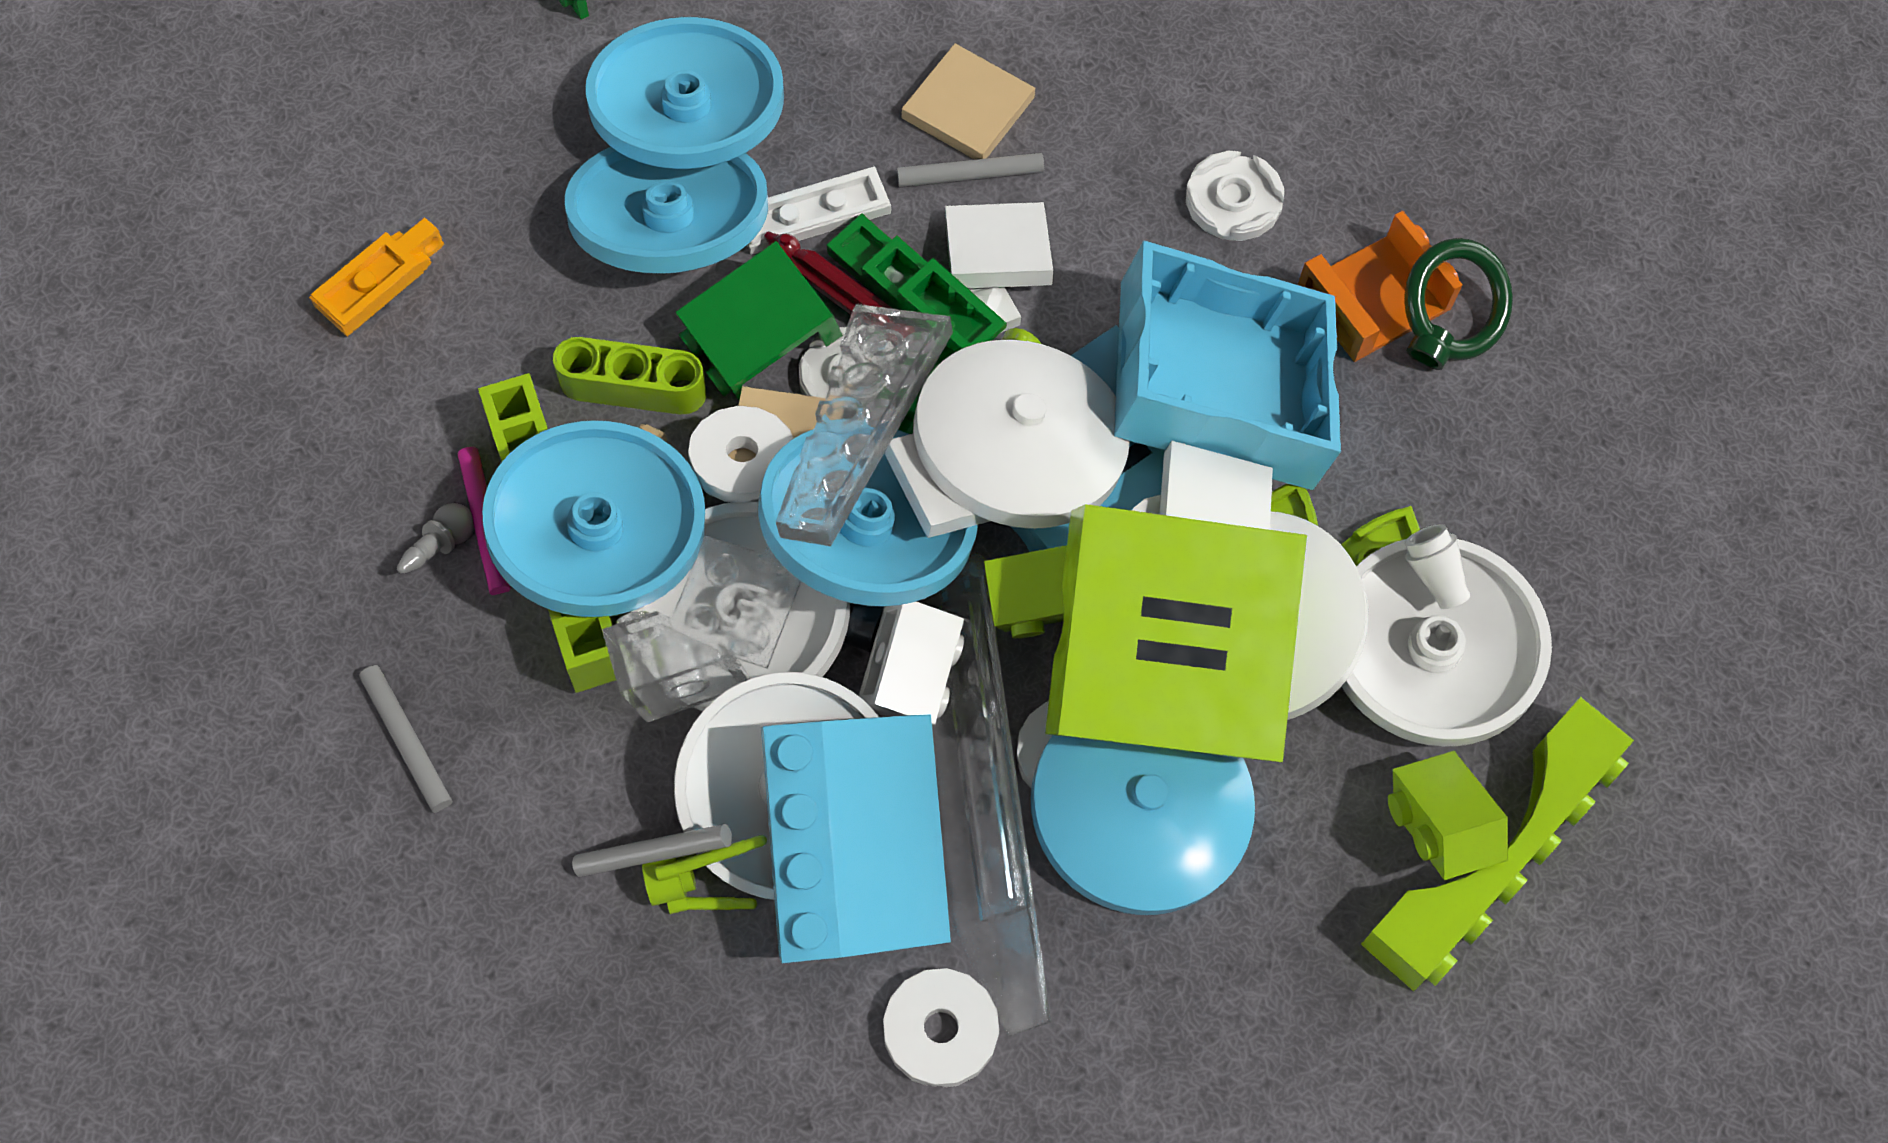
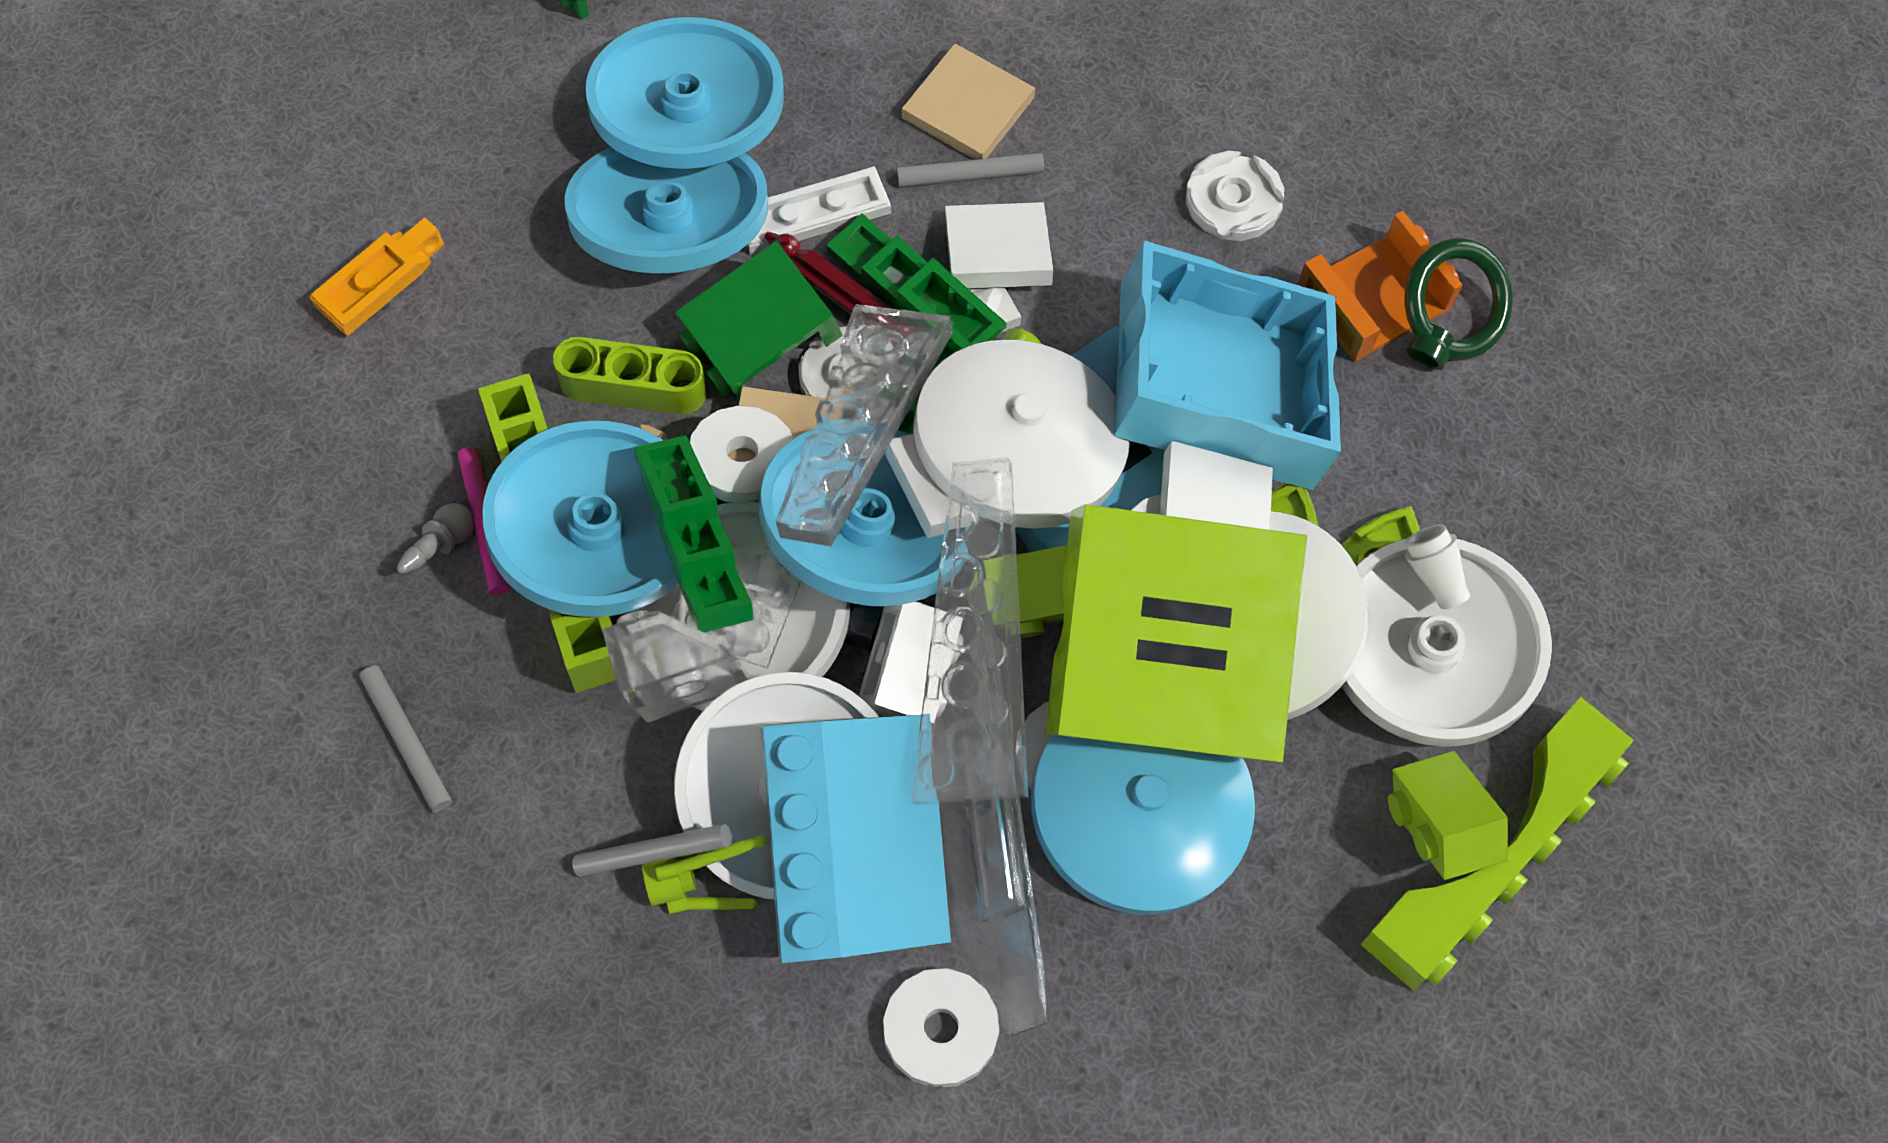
(693, 534): none -> green slope
(974, 684): none -> clear wing

